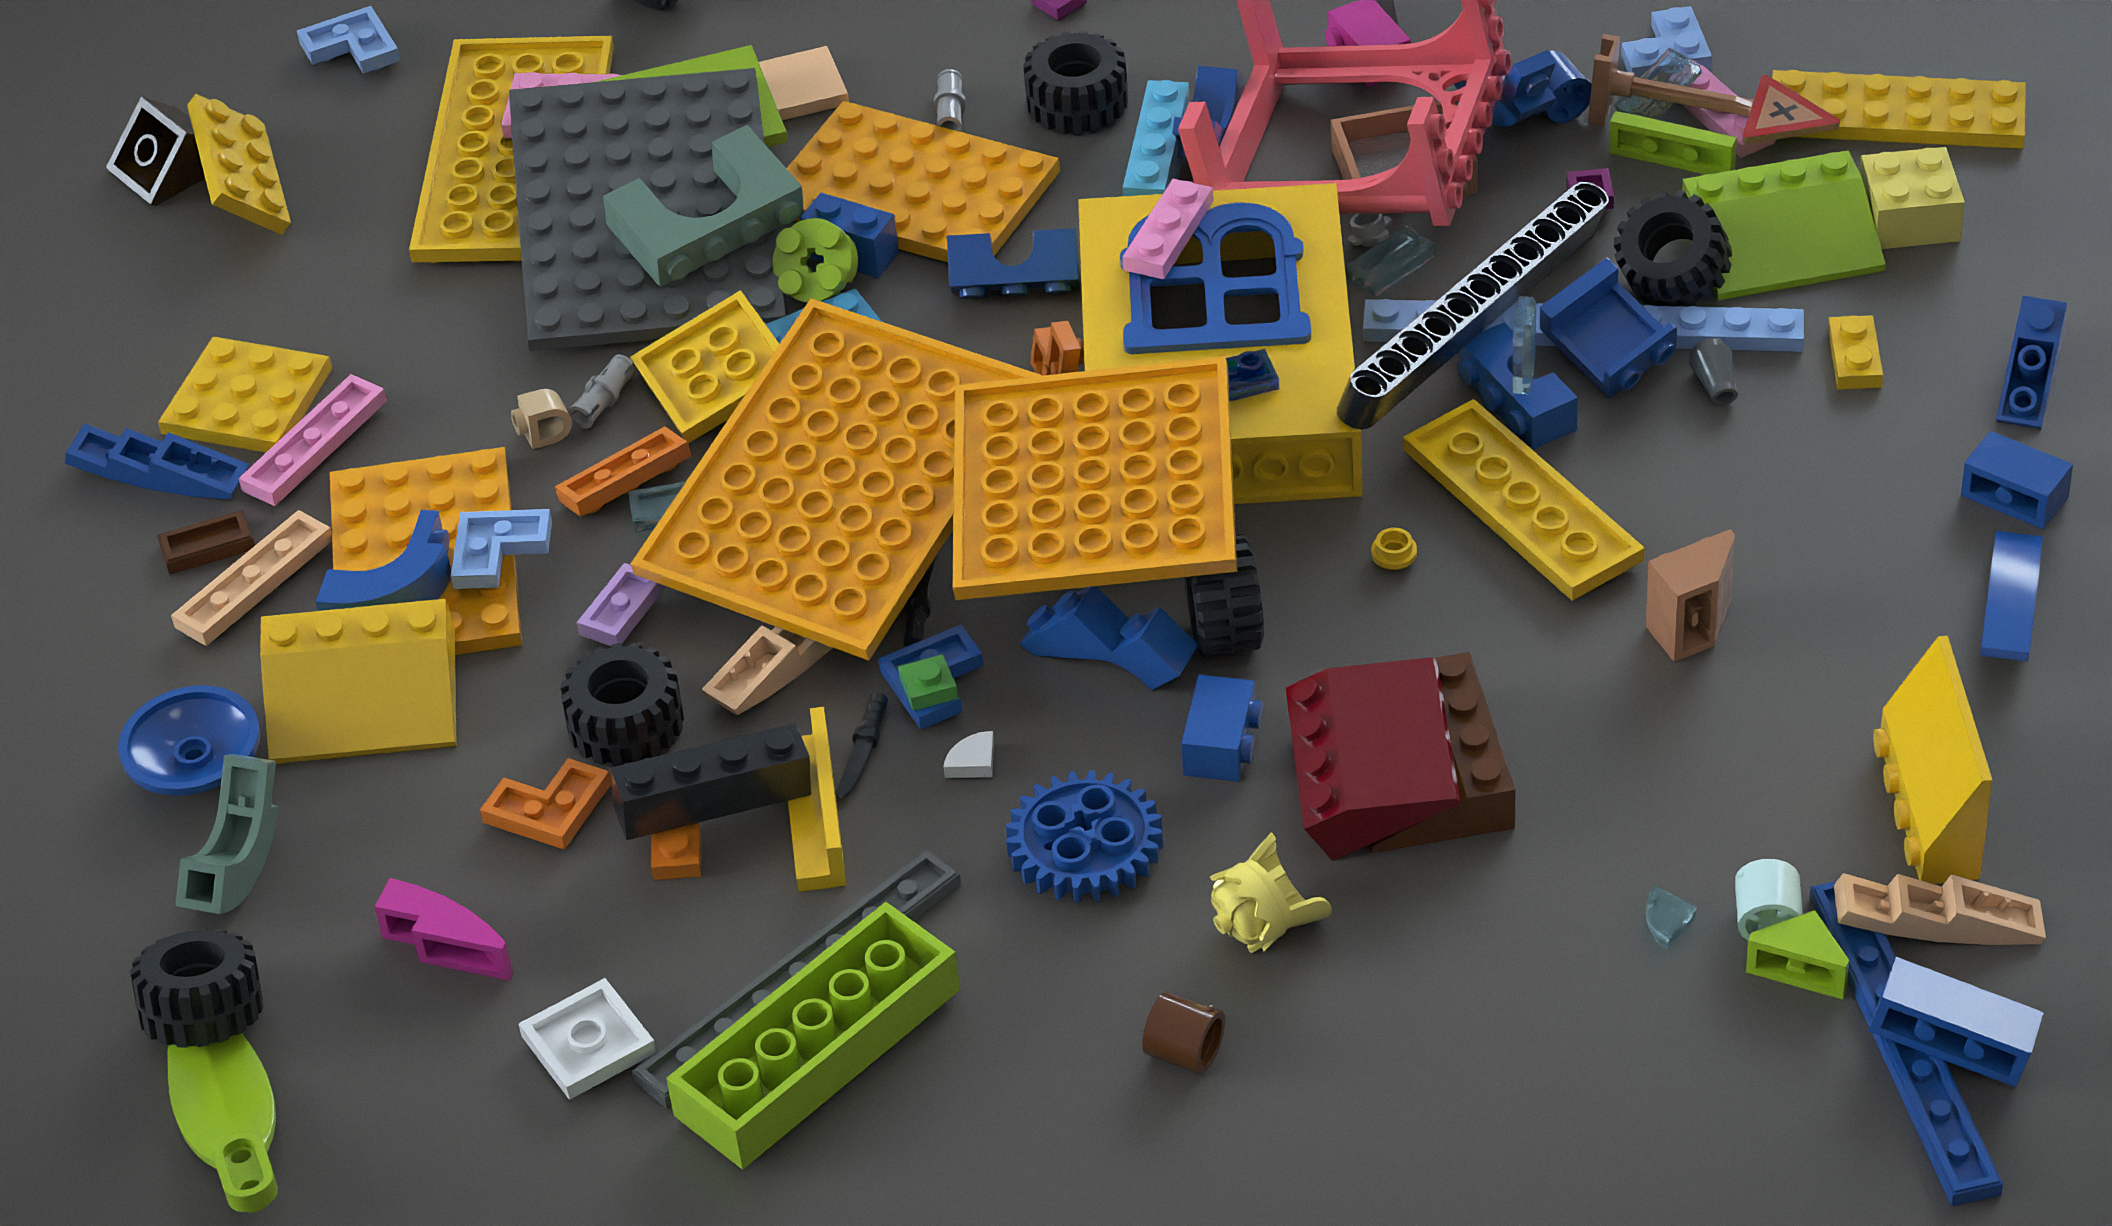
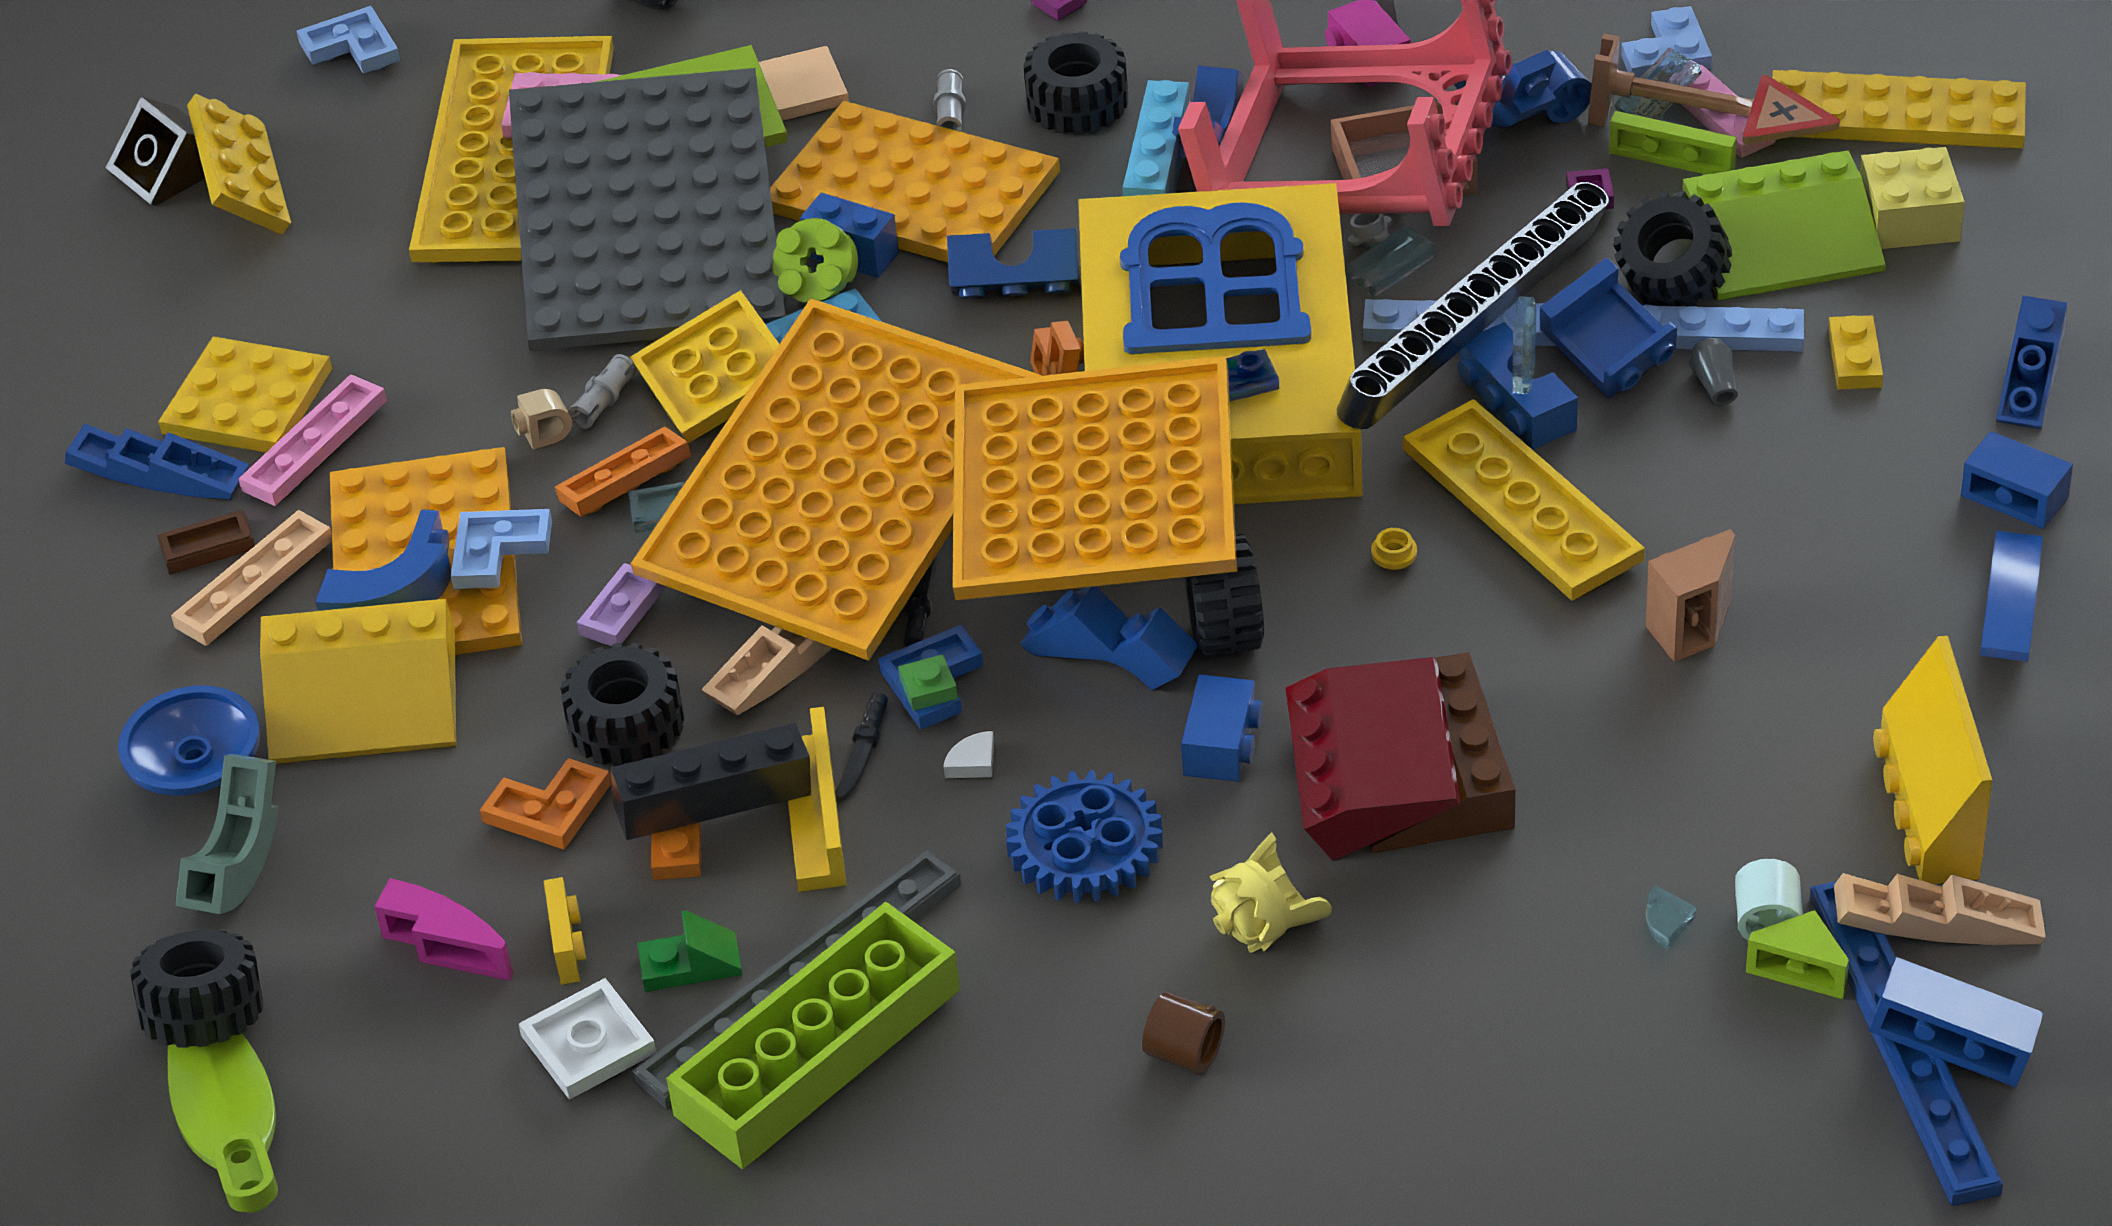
(567, 945): none -> yellow plate
(677, 244): sand green arch -> none
(698, 956): none -> green slope
(1168, 228): bright pink plate -> none

